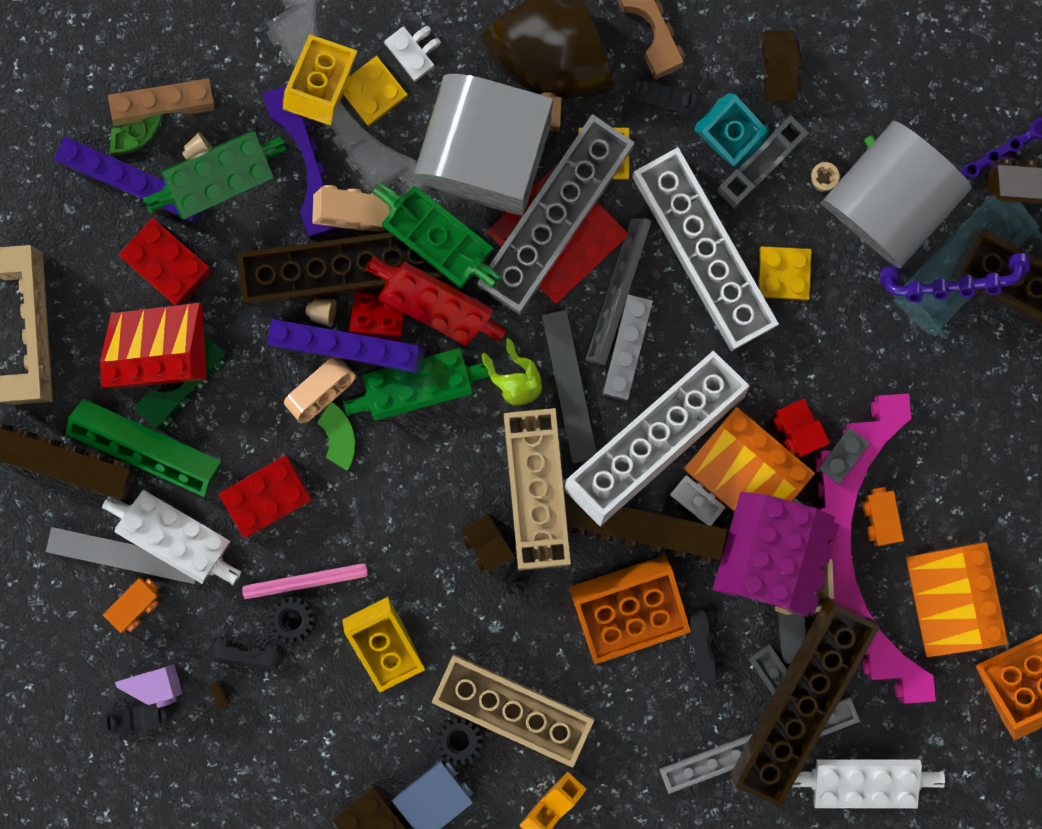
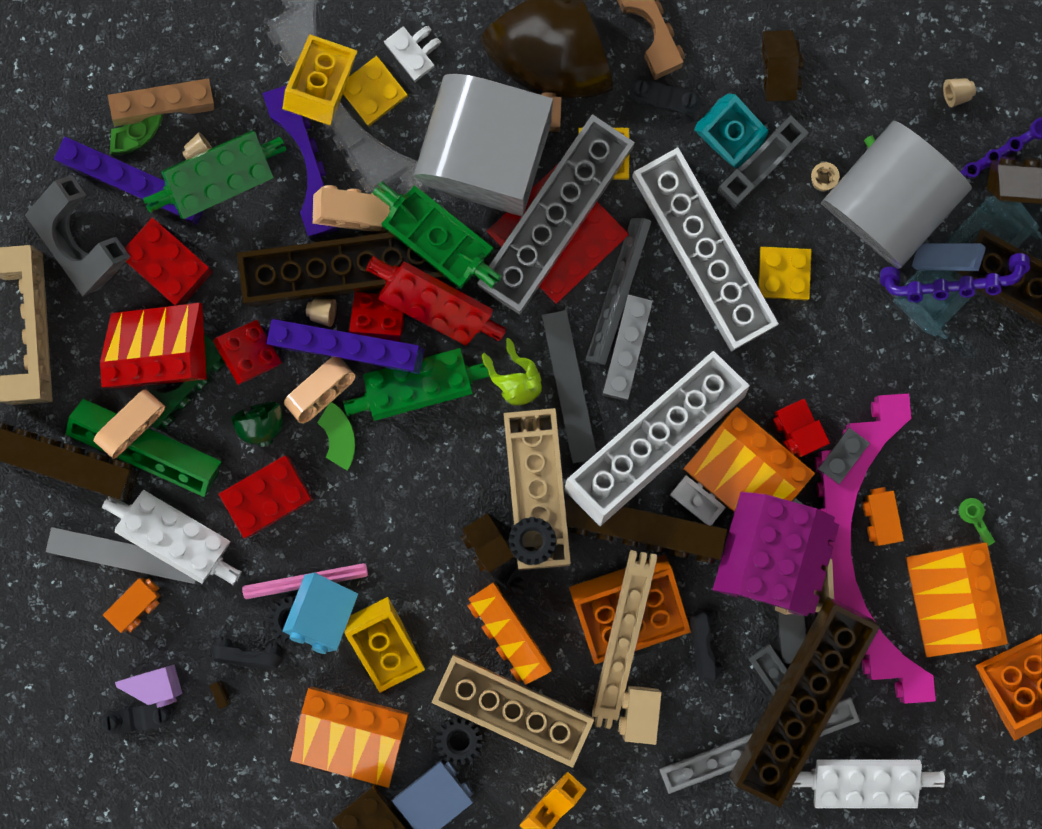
(52, 222): none -> dark grey arch
(129, 423): none -> light nougat beam
(247, 352): none -> red plate
(259, 424): none -> dark green cylinder
(320, 613): none -> medium azure brick
(349, 736): none -> orange slope
(510, 633): none -> orange slope
(545, 531): none -> black tyre
(623, 638): none -> tan hinge
(641, 715): none -> tan brick
(949, 257): none -> sand blue tile
(958, 91): none -> tan hat
(972, 511): none -> bright green plate

